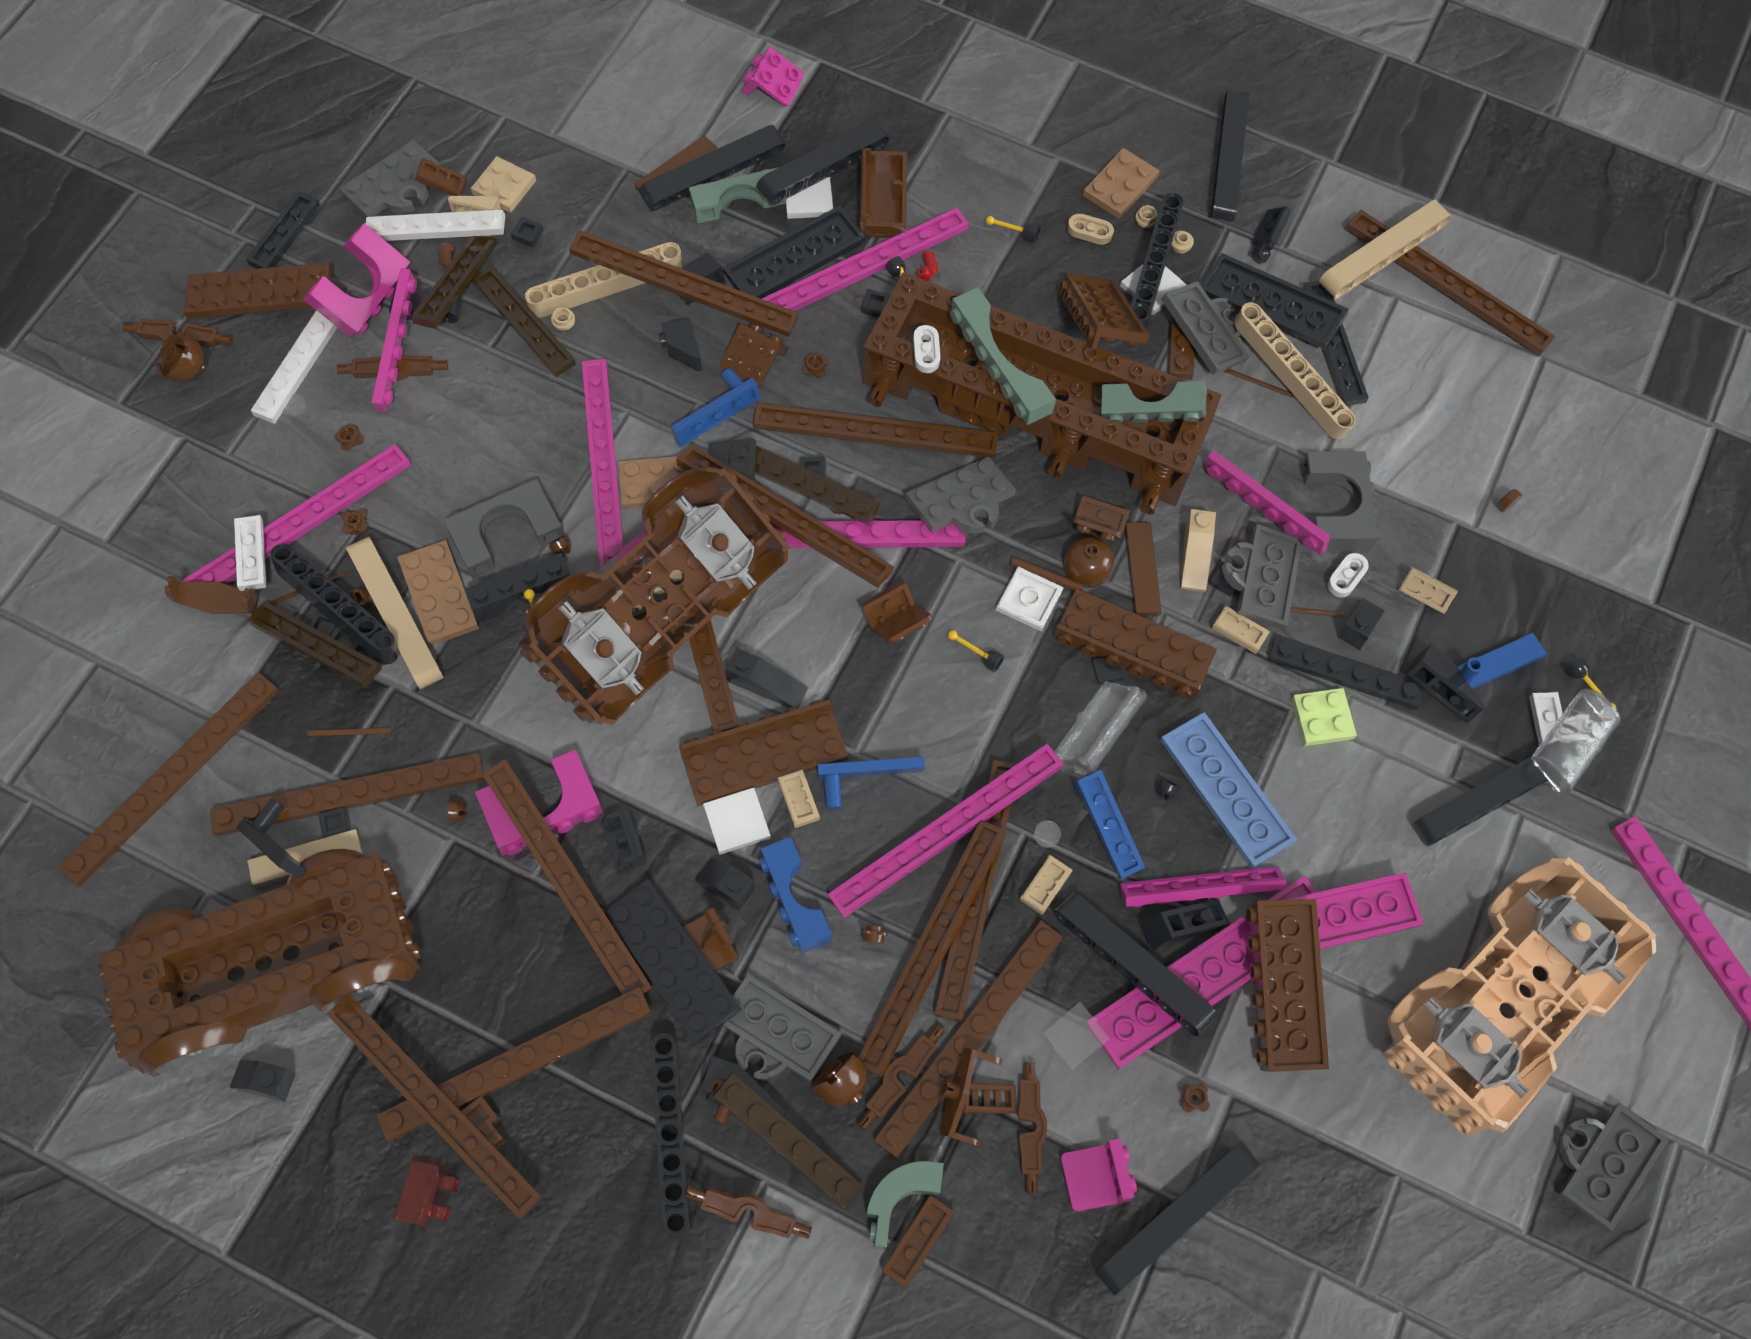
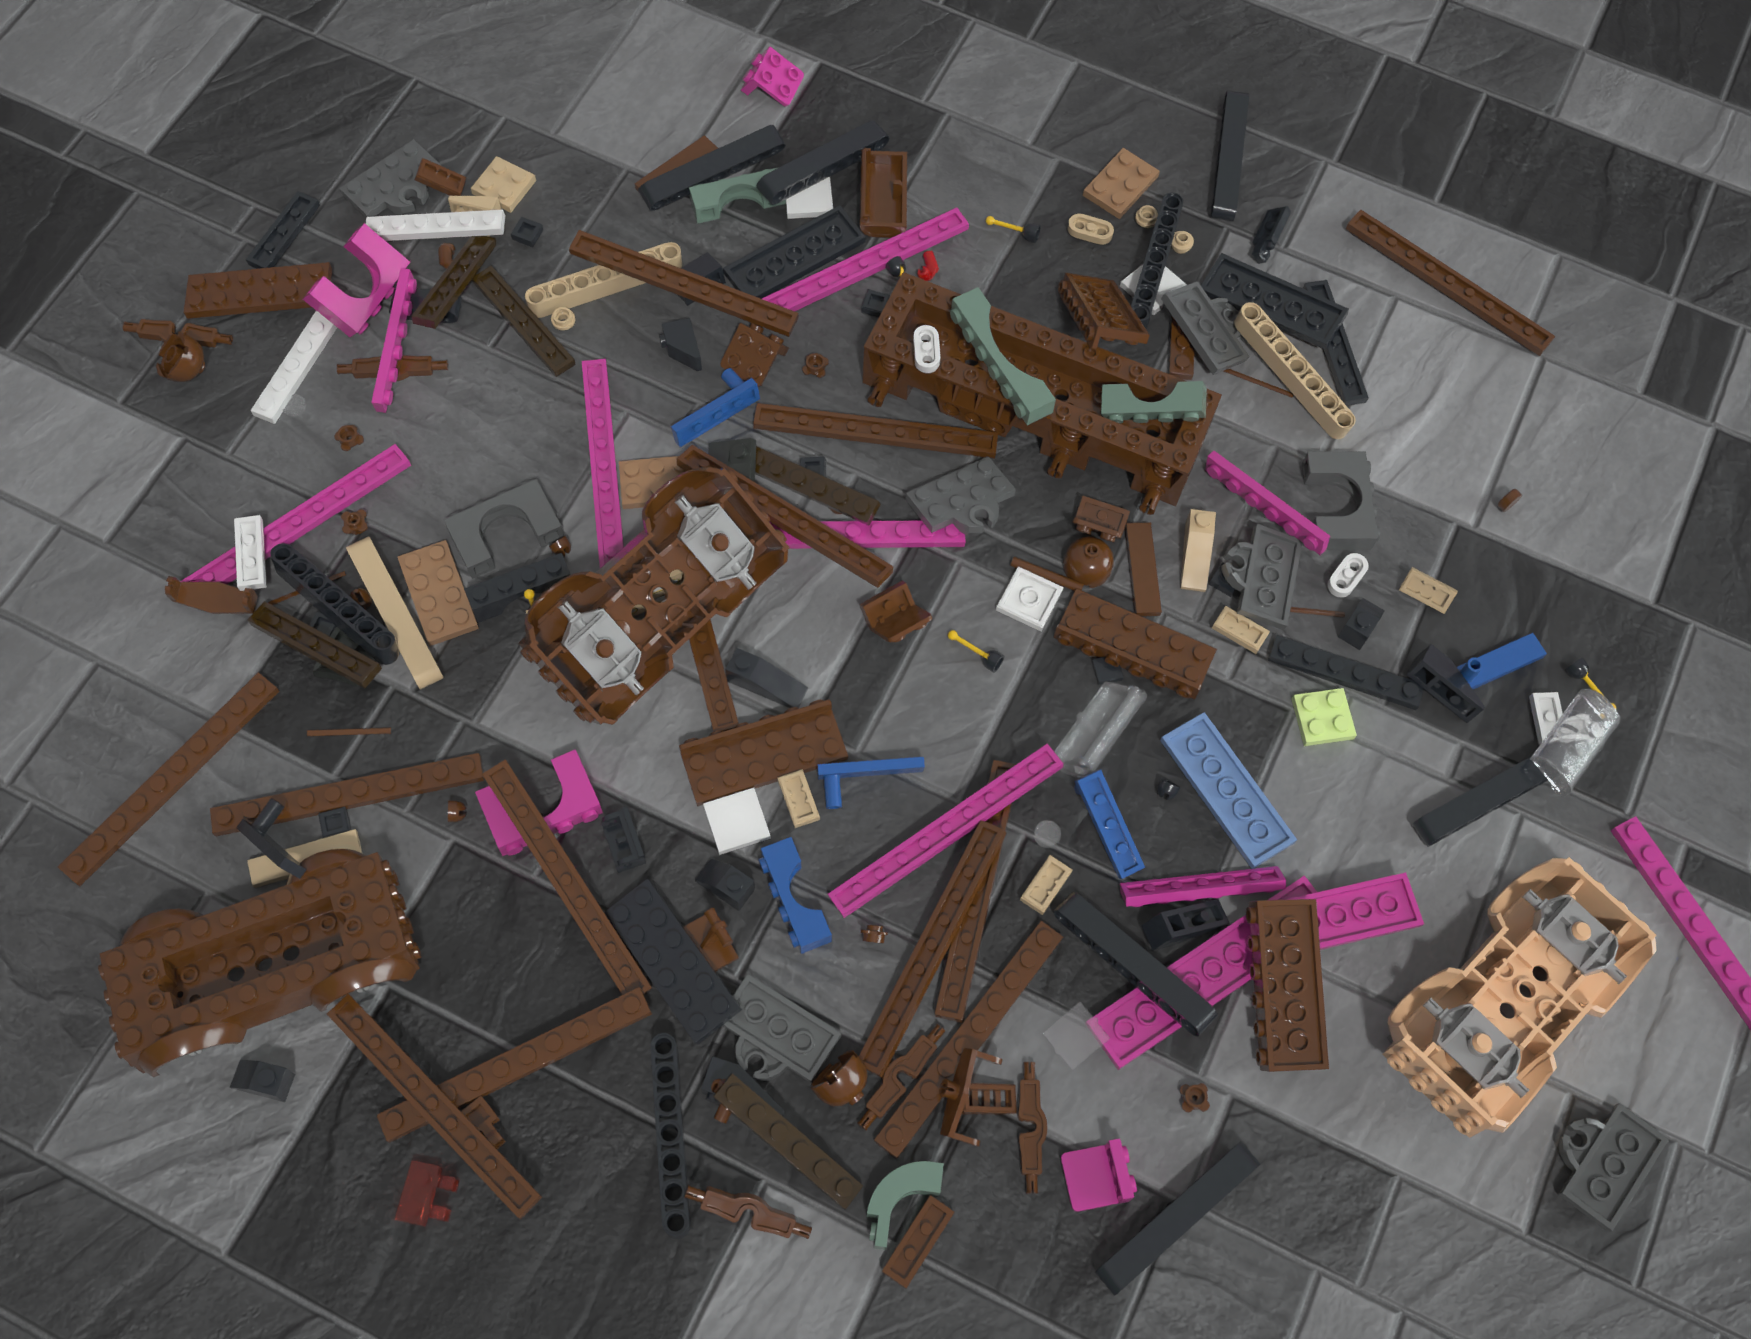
(1385, 249): tan beam -> none

